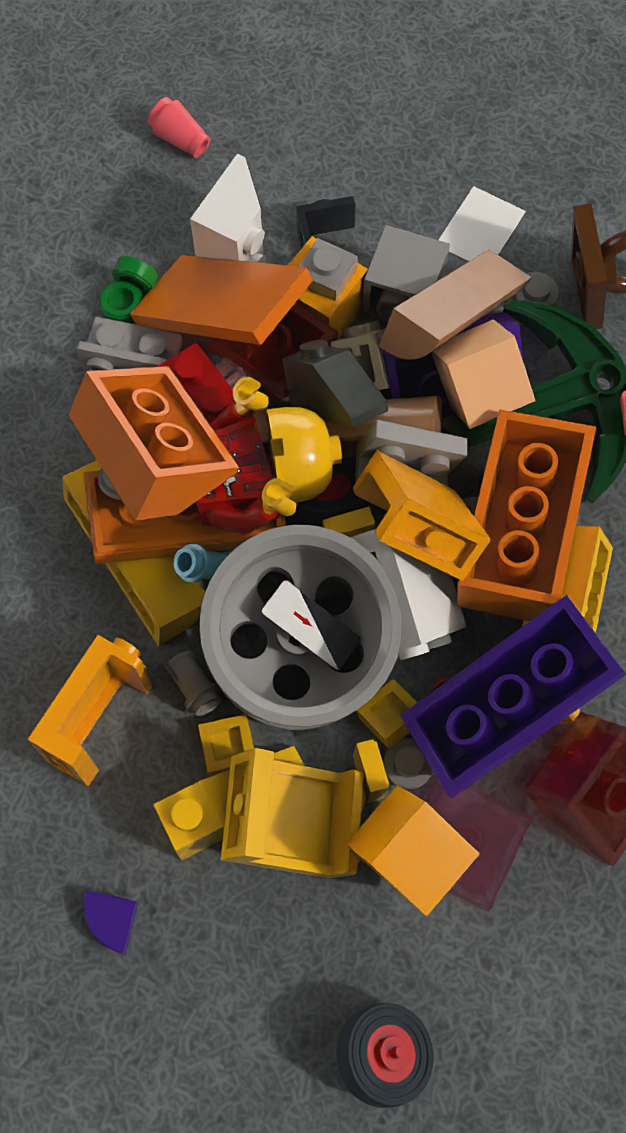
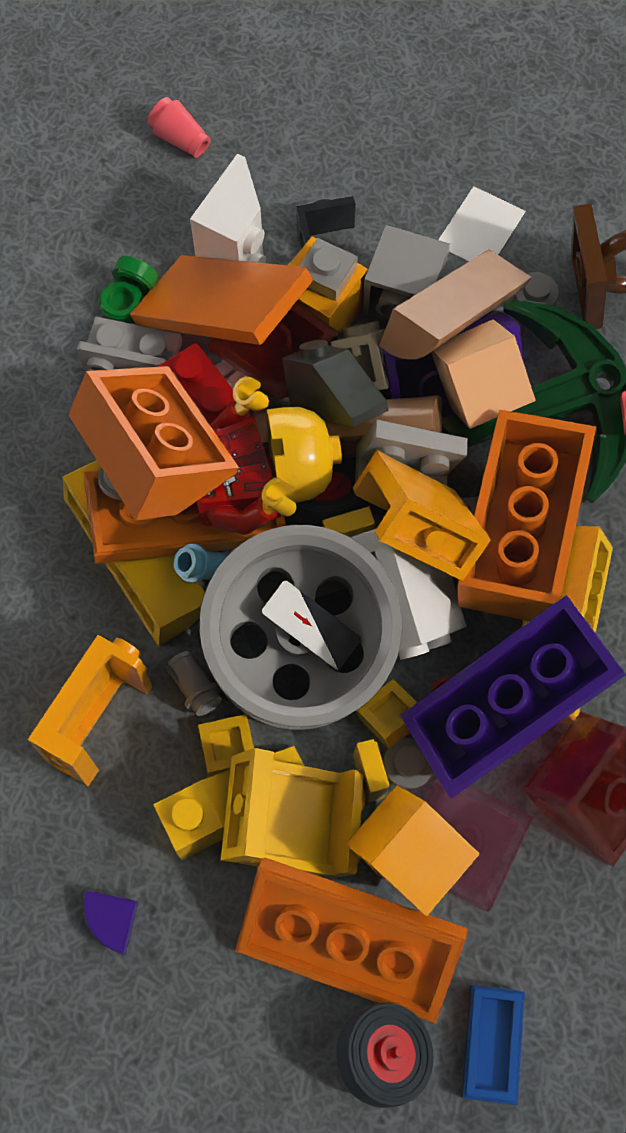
(350, 939): none -> orange tile
(493, 1045): none -> blue tile

